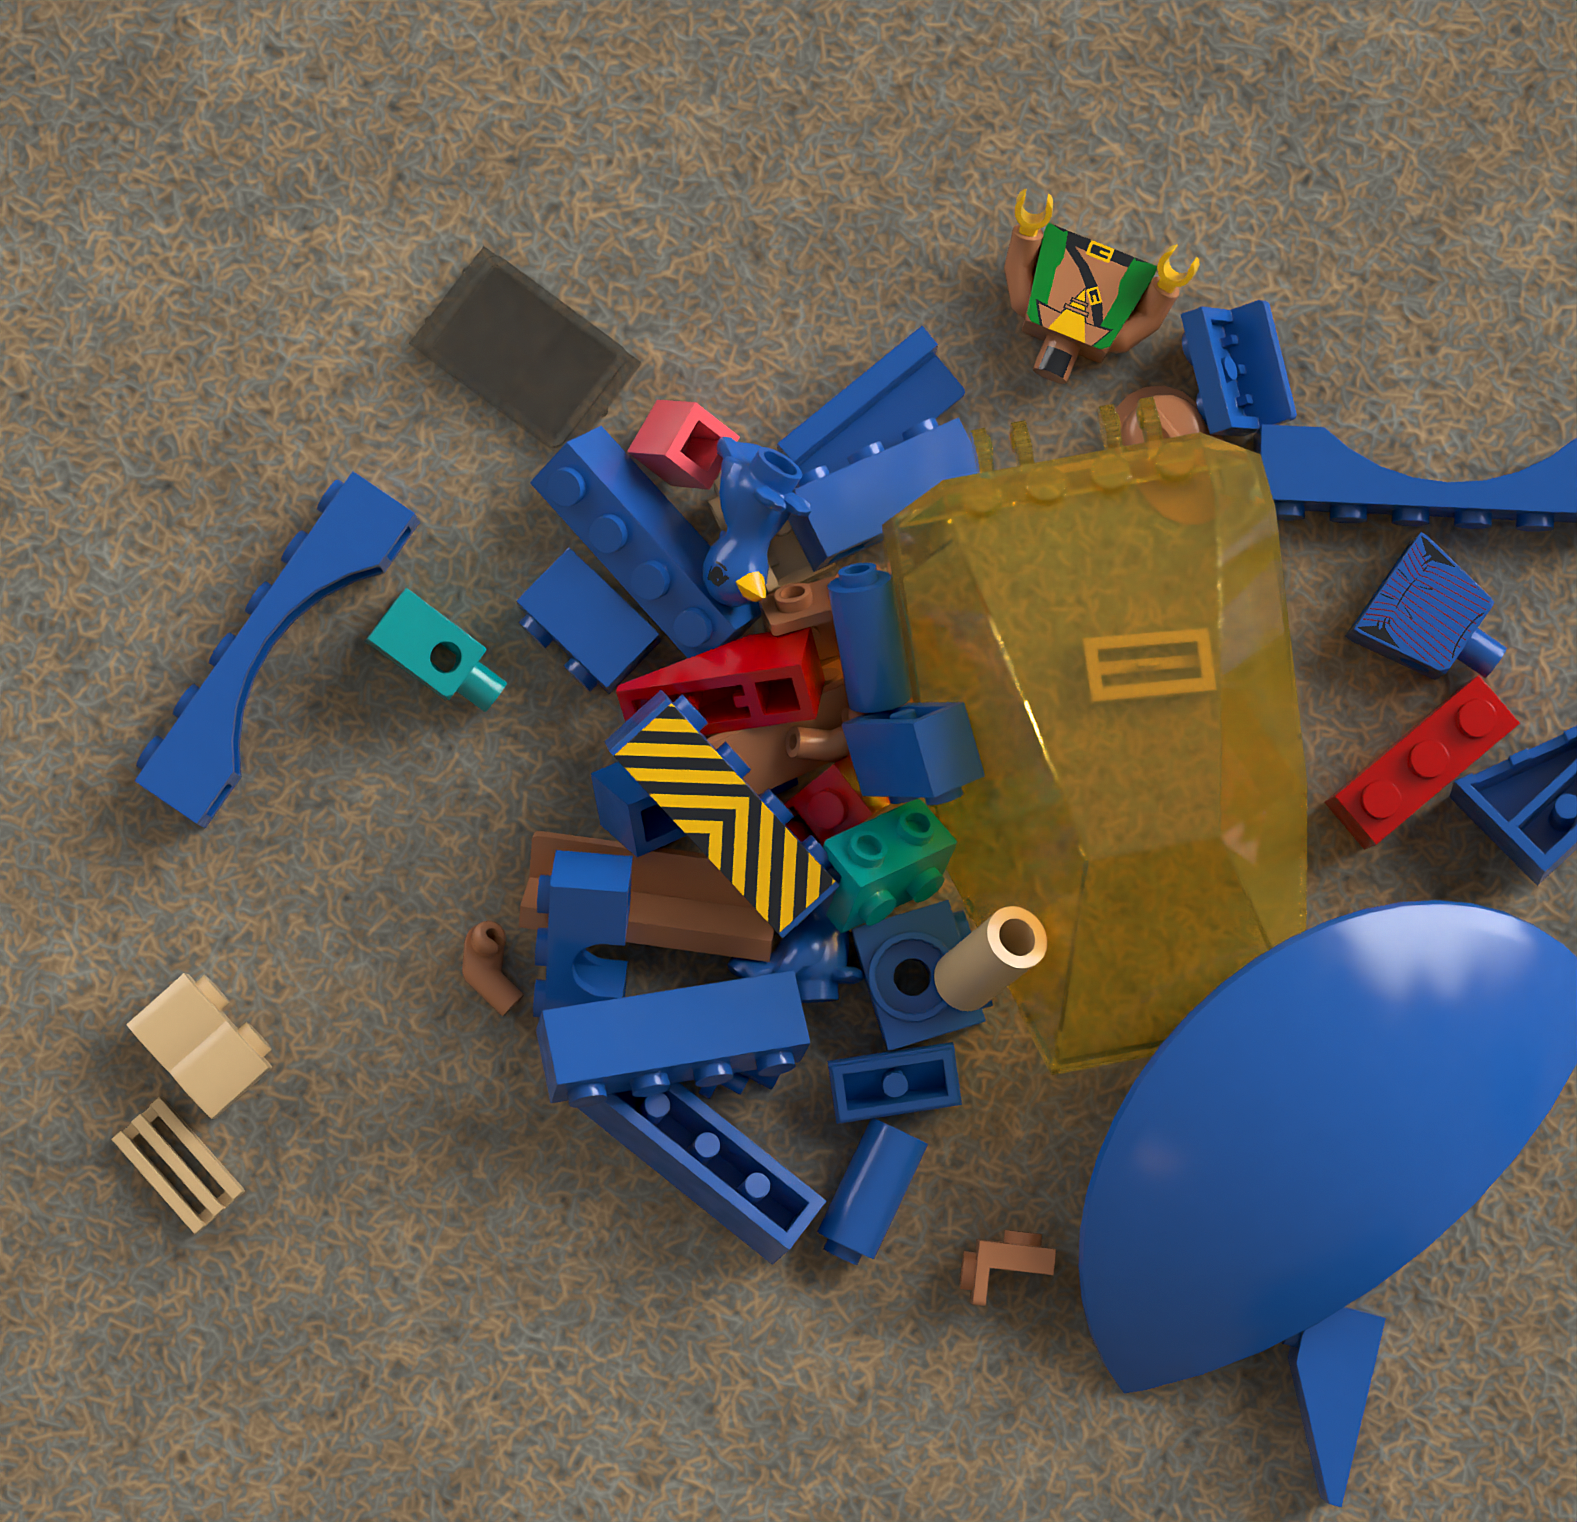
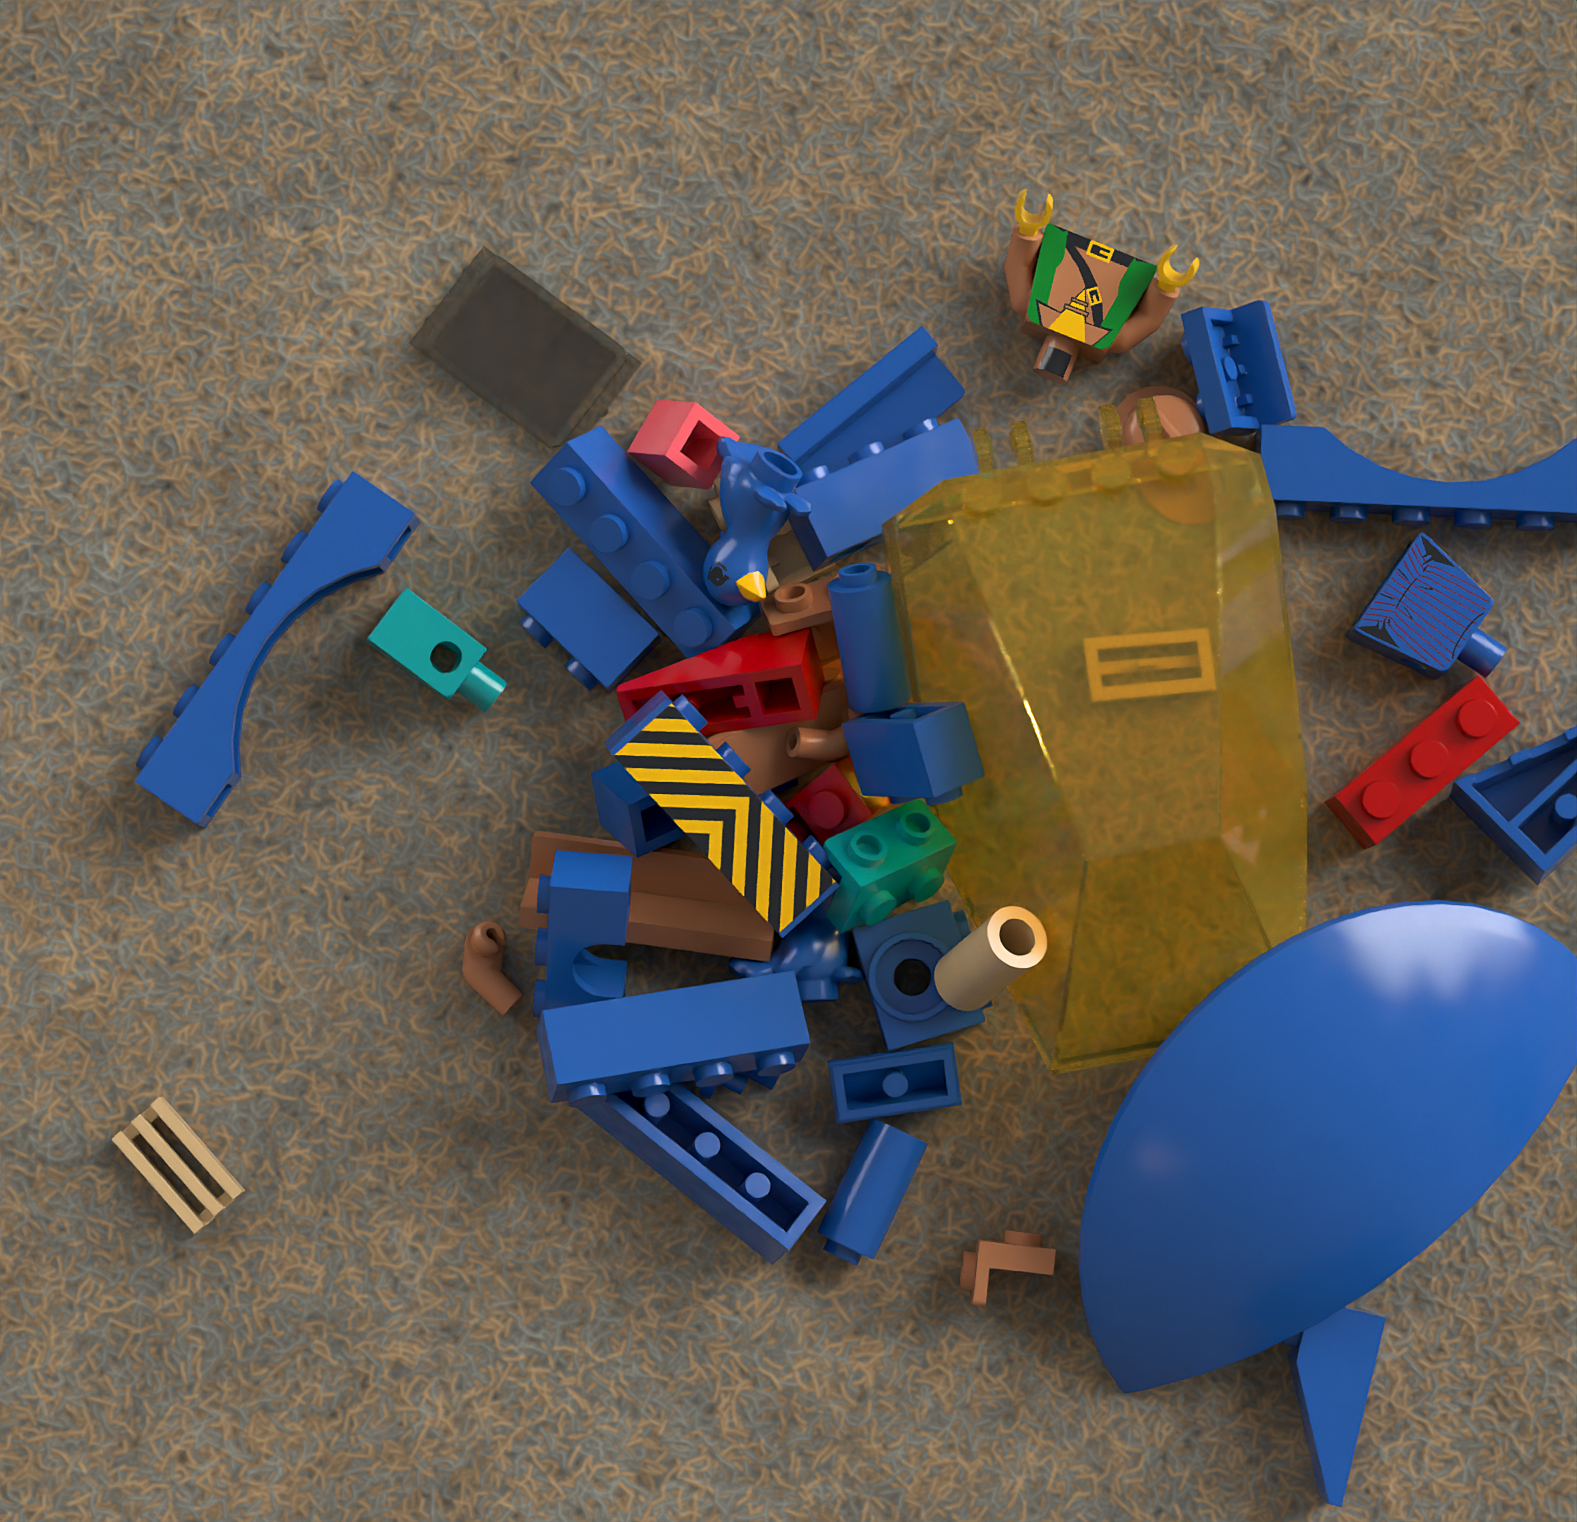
(201, 1044): tan brick -> none

